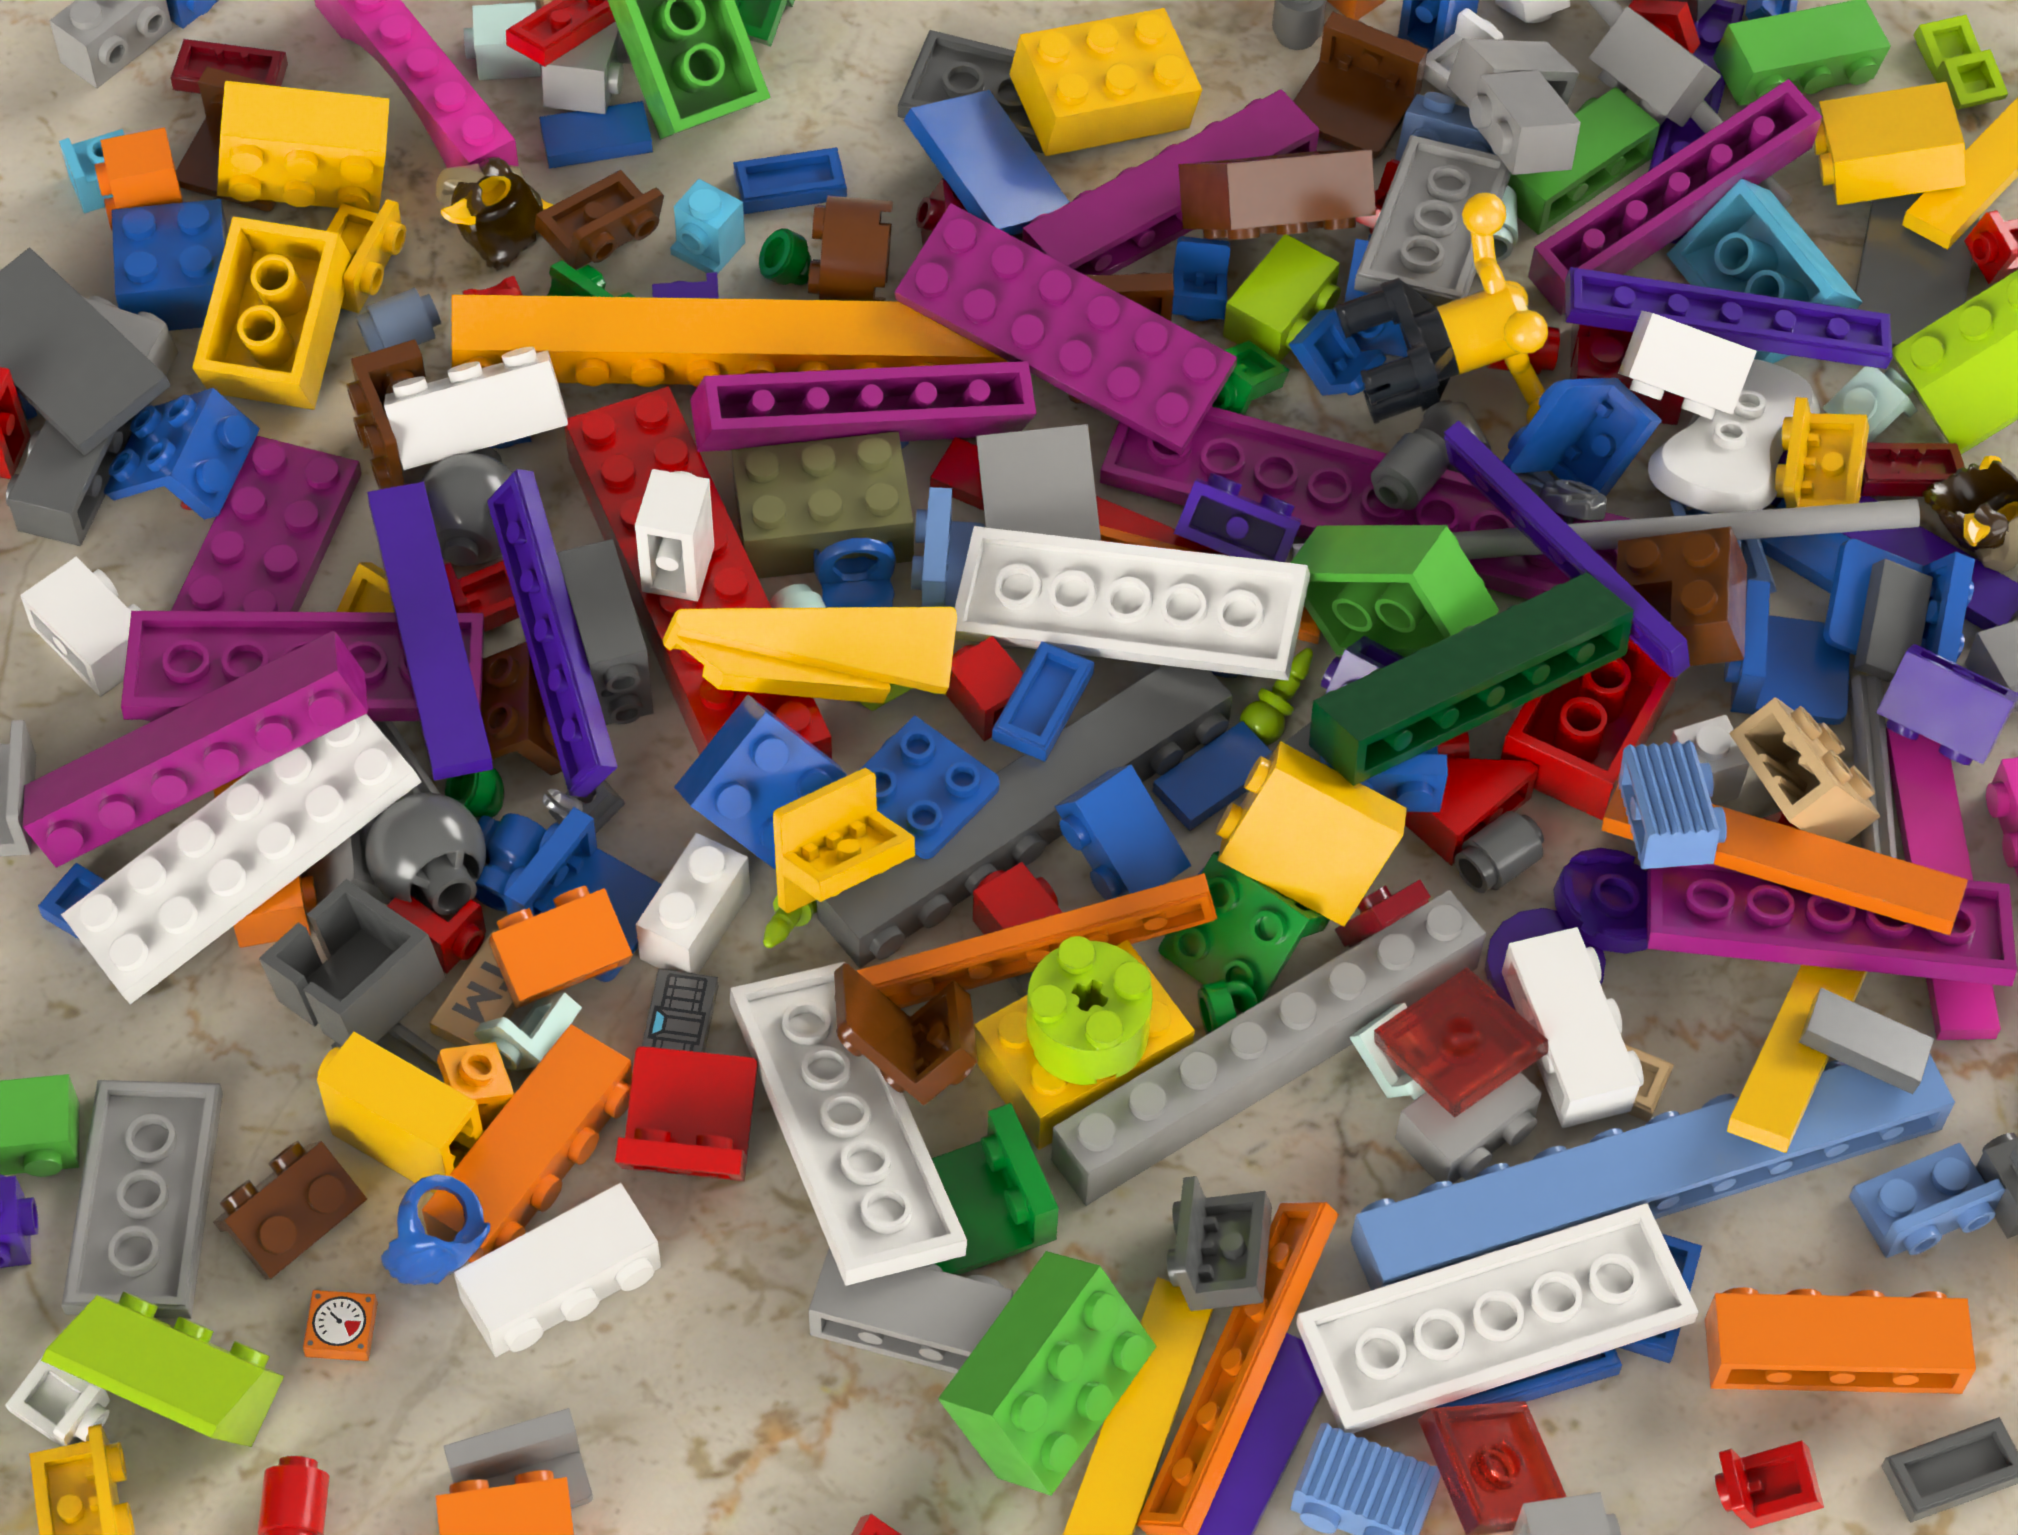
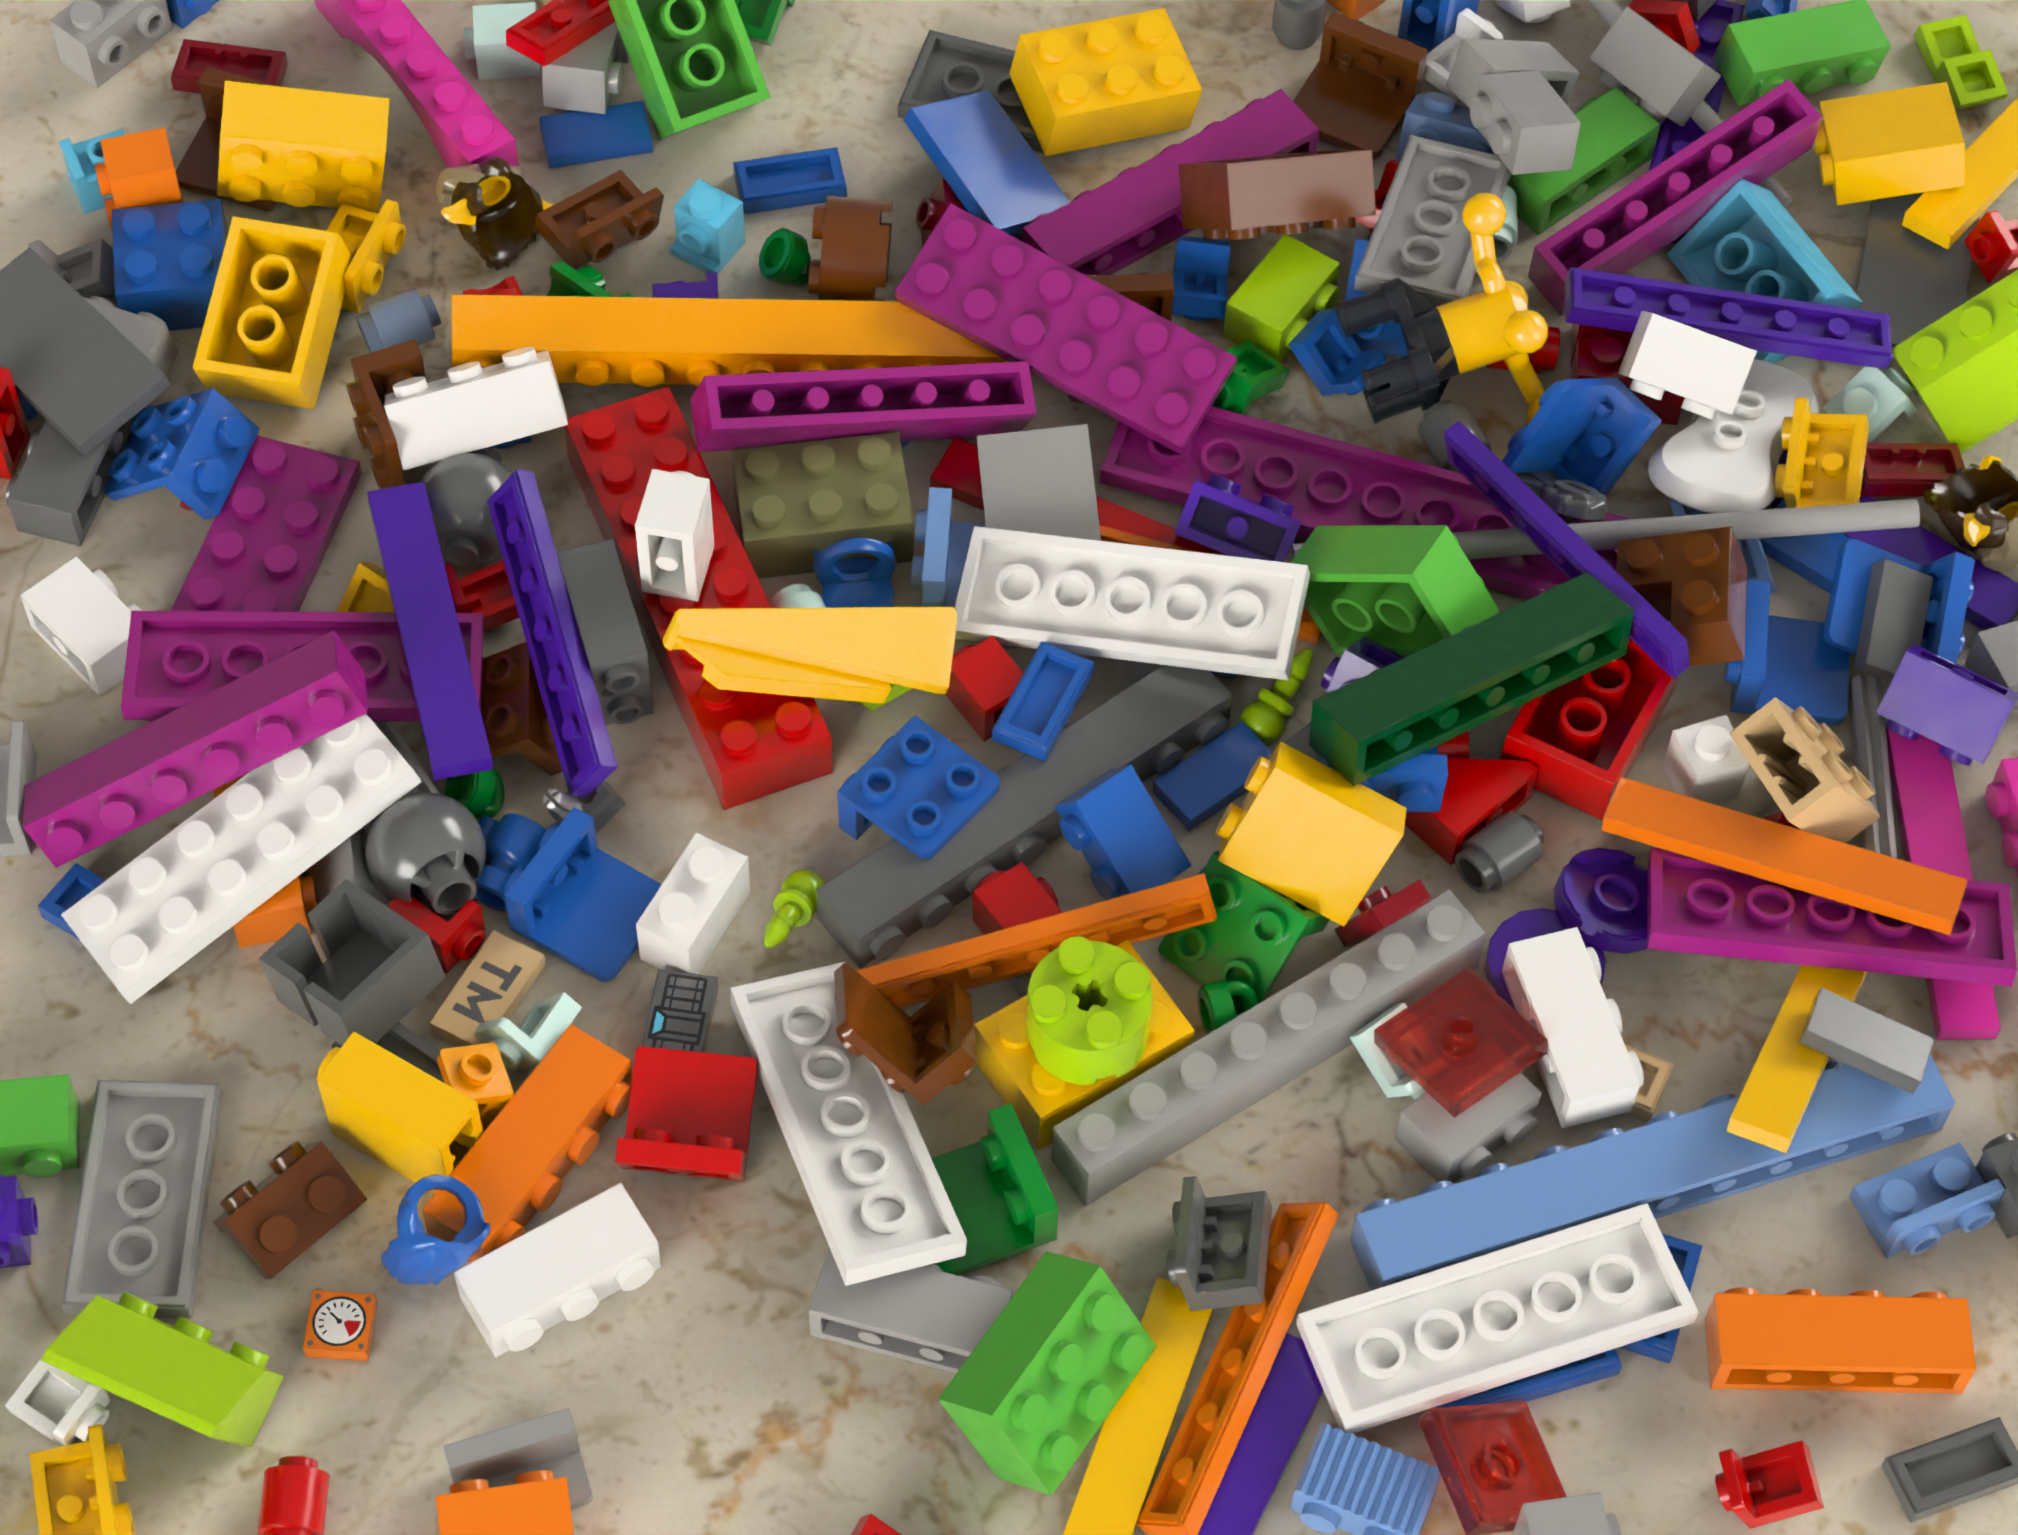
(85, 268): none -> light grey bracket
(559, 946): orange brick -> none
(751, 772): blue brick -> none
(834, 841): yellow bracket -> none
(1410, 469): dark grey brick -> none
(1670, 805): medium blue brick -> none

